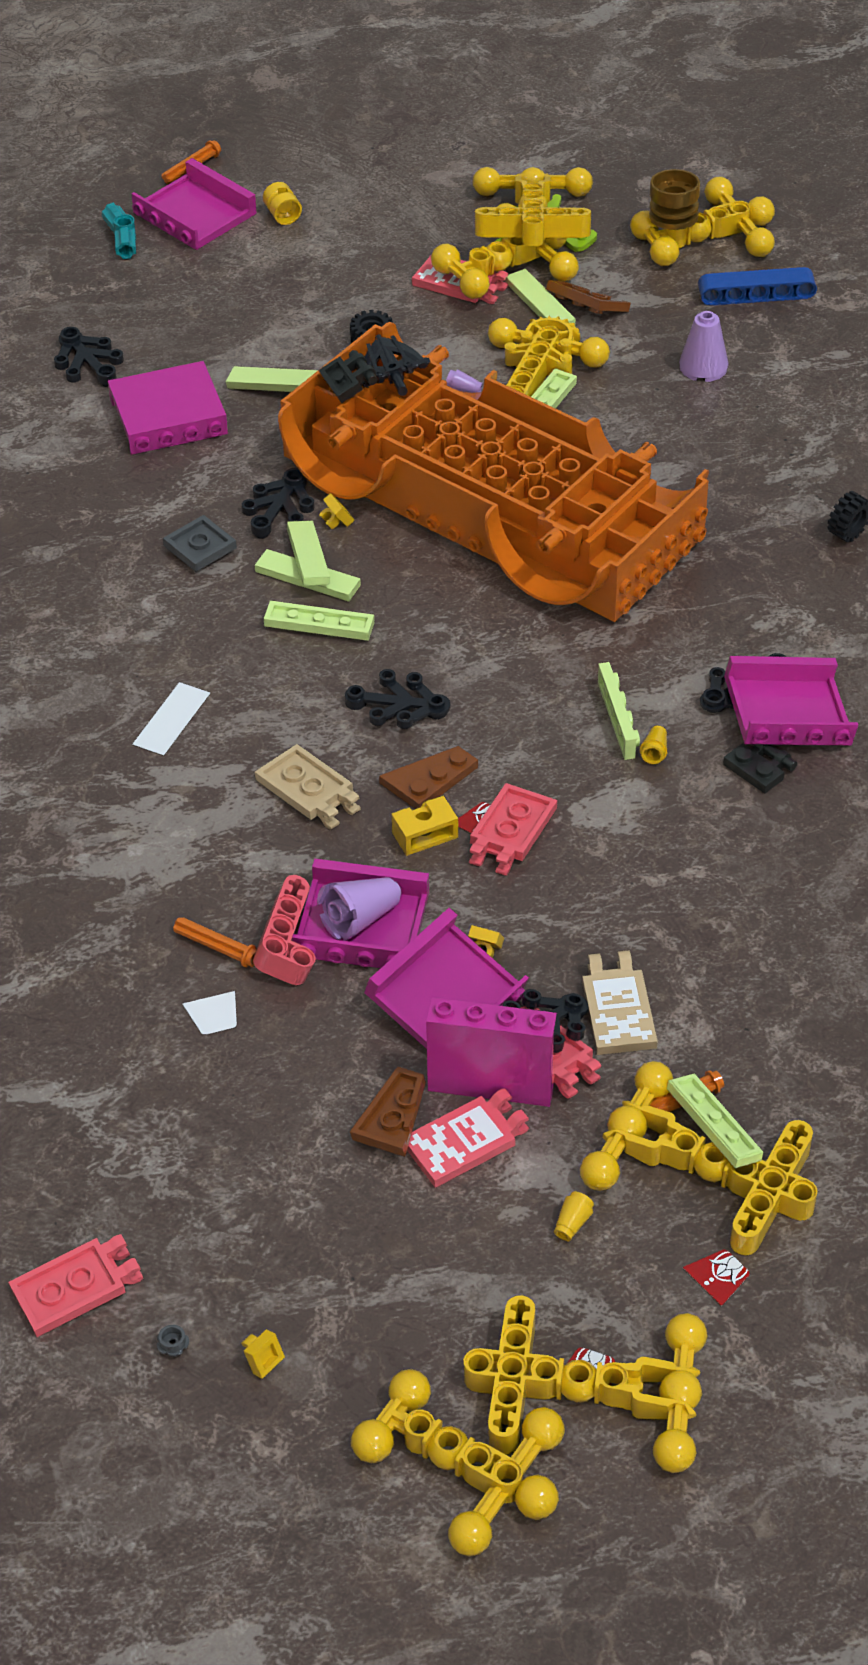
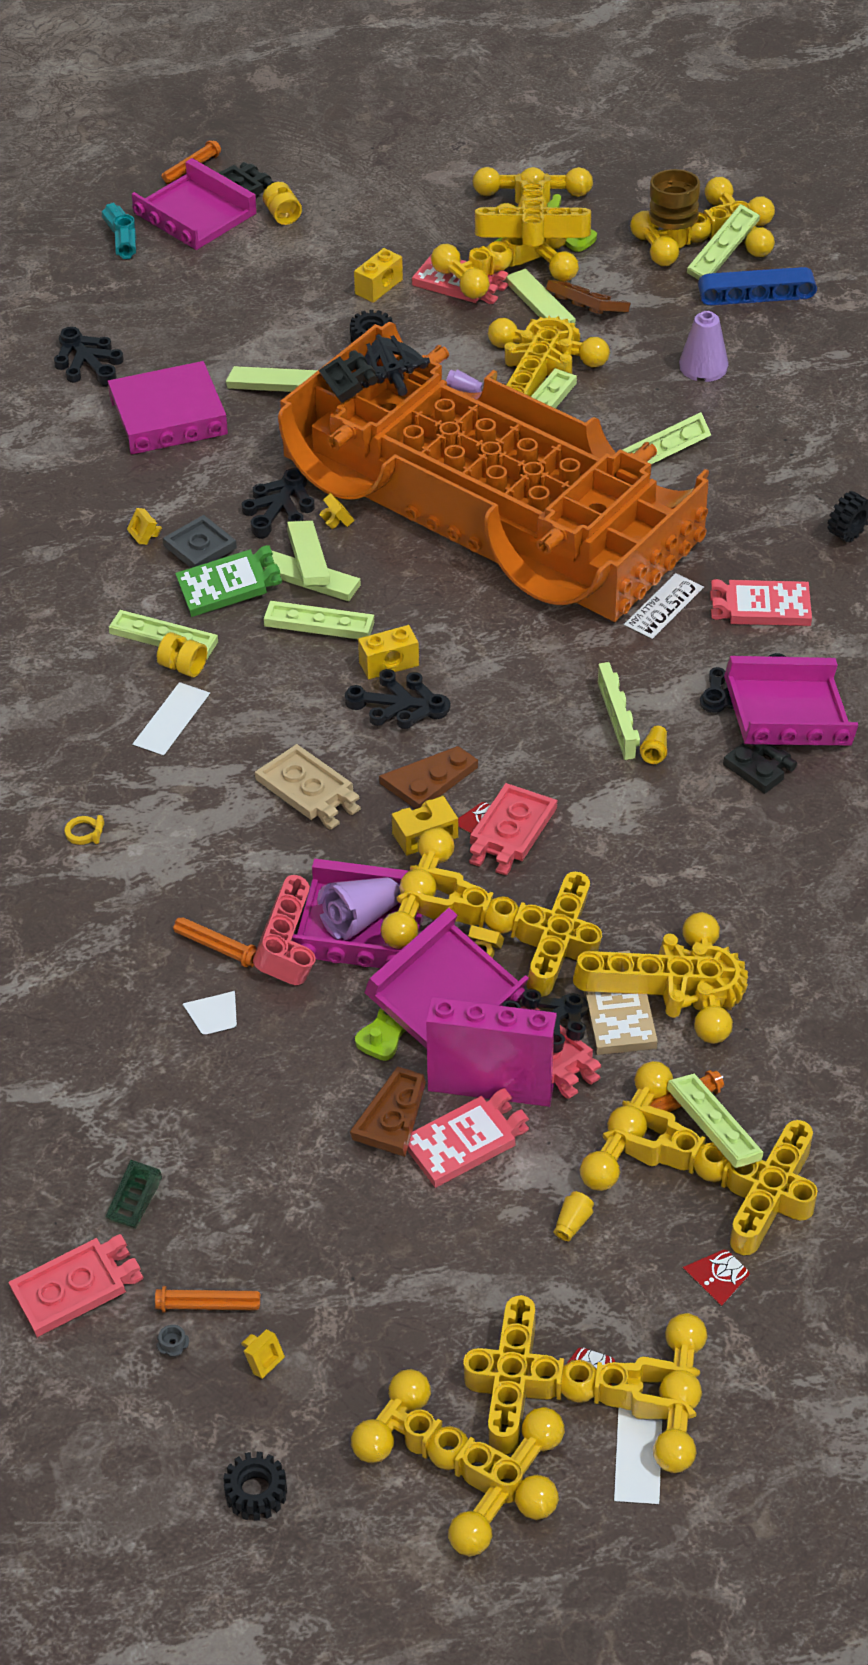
(92, 837): none -> yellow piece
(134, 1169): none -> clear green slope
(143, 526): none -> yellow tile
(153, 630): none -> yellowish green tile
(182, 654): none -> yellow wheel
(206, 1299): none -> orange axle
(228, 580): none -> bright green tile
(248, 177): none -> pearl dark grey plate
(256, 1503): none -> black tyre
(378, 275): none -> yellow brick
(380, 1037): none -> lime piece
(389, 649): none -> yellow brick
(554, 932): none -> yellow piece
(636, 1469): none -> white sticker
(664, 605): none -> white sticker
(675, 437): none -> yellowish green plate
(702, 976): none -> yellow piece
(724, 242): none -> yellowish green tile
(762, 602): none -> coral tile

